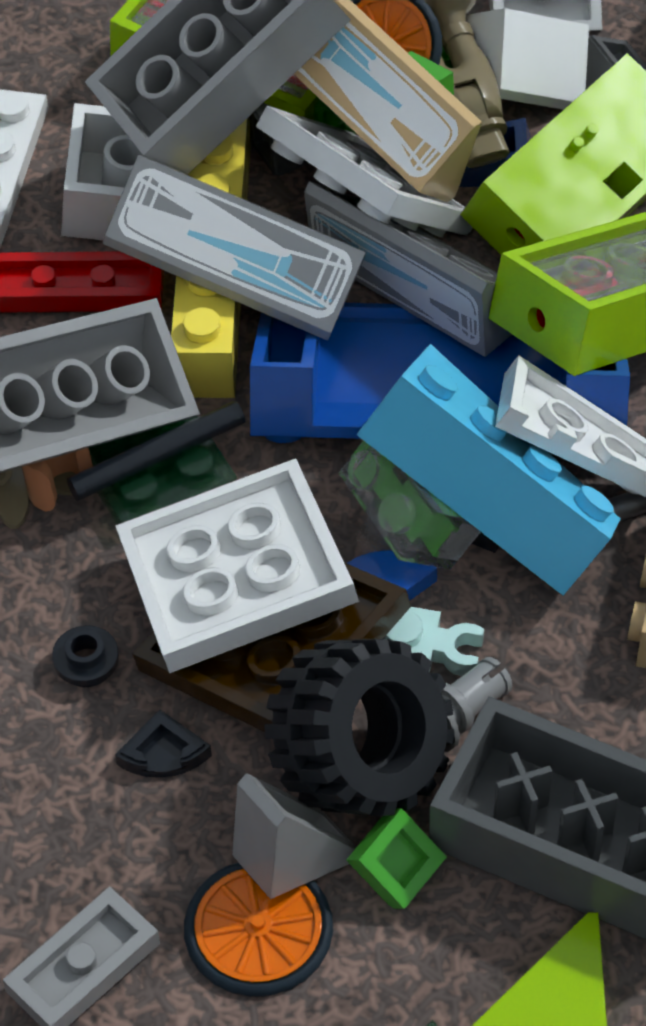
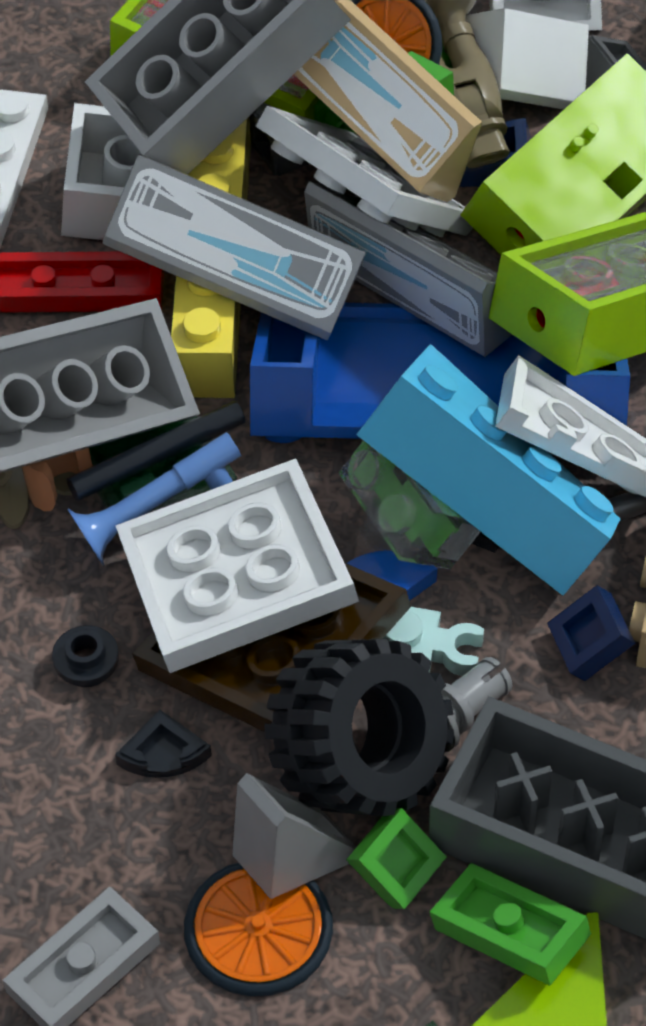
(204, 464): none -> medium blue piece
(510, 923): none -> bright green plate
(591, 633): none -> dark blue plate

